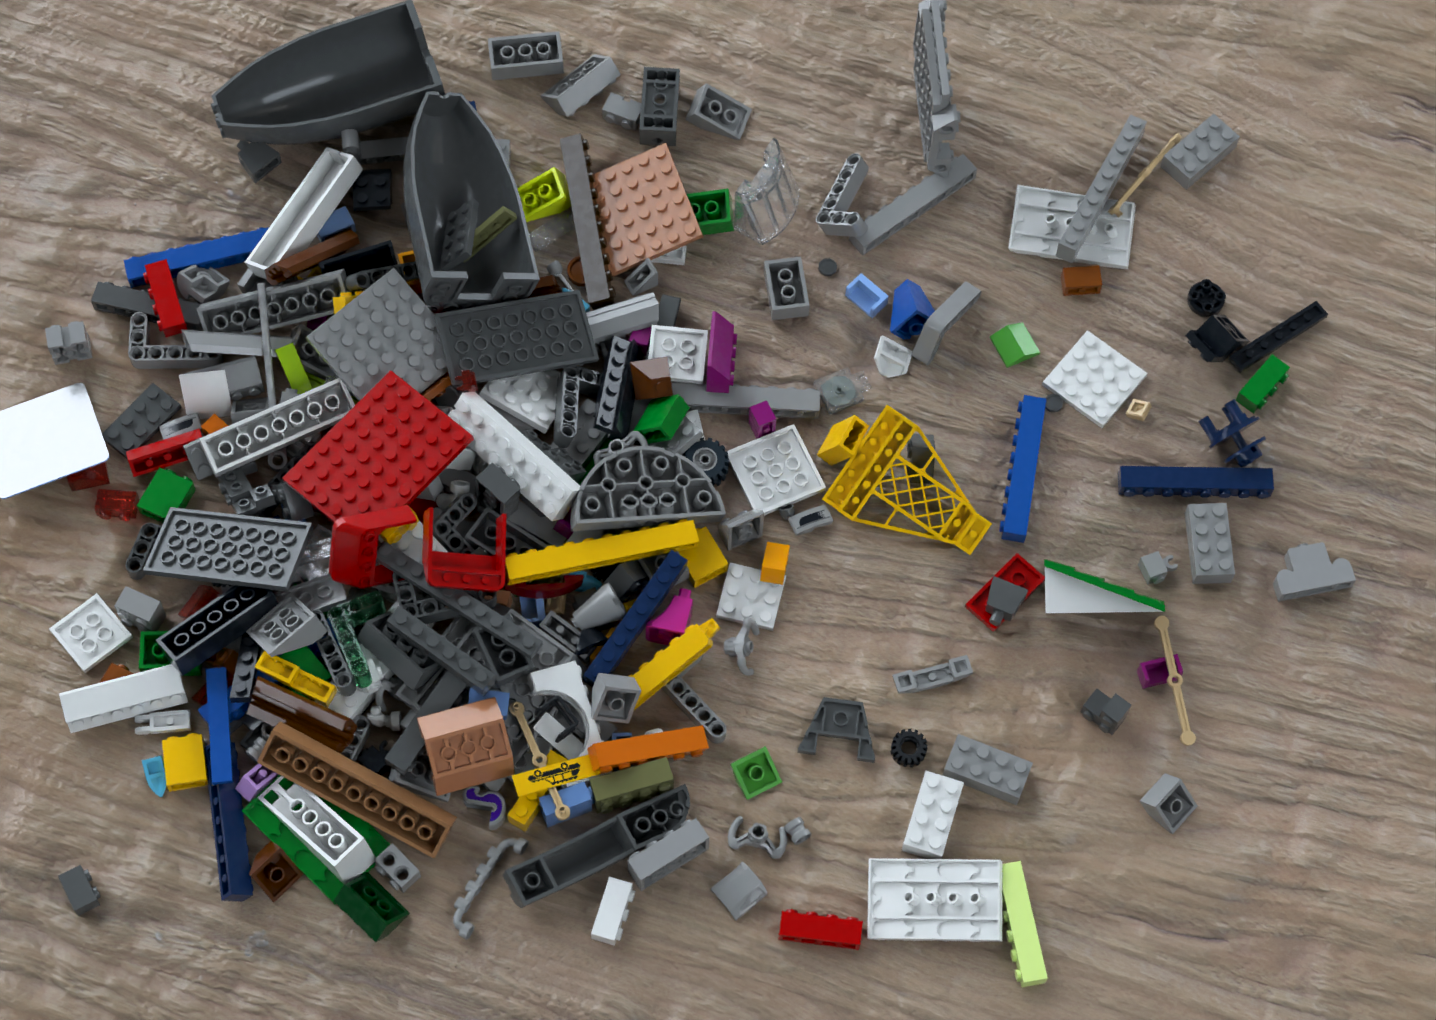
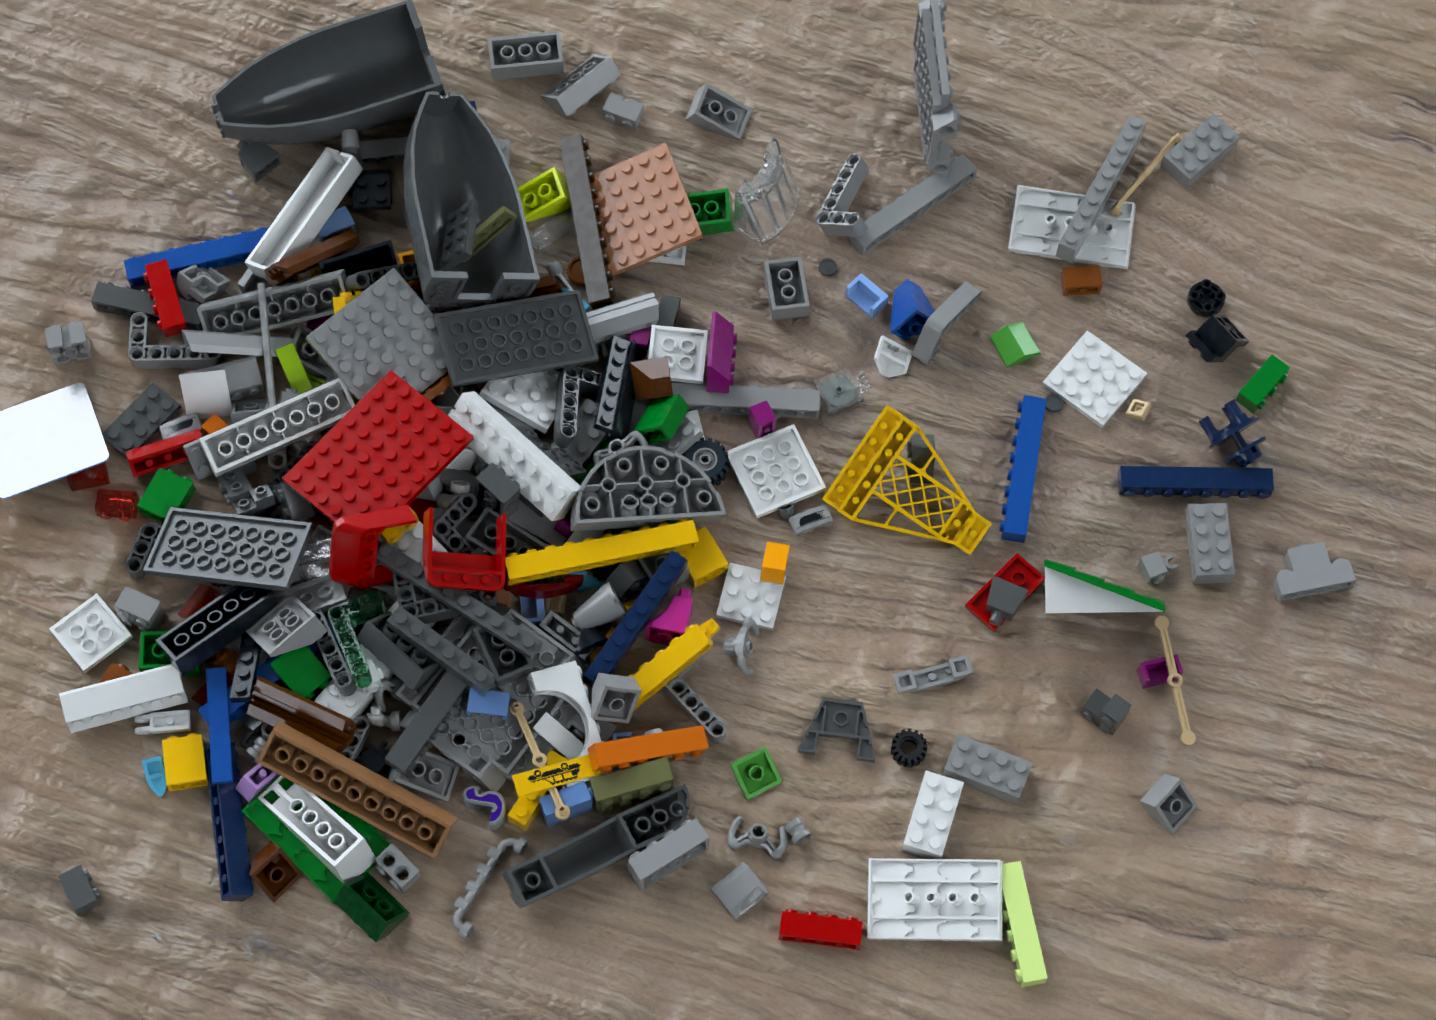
(297, 679): yellow slope -> none
(467, 745): nougat slope -> none
(469, 381): clear red tile -> none
(552, 702): black piece -> none
(612, 911): white brick -> none
(642, 278): light grey slope -> none
(658, 120): dark grey plate -> none
(742, 528): light grey slope -> none
(843, 440): yellow brick -> none
(1278, 336): black plate -> none

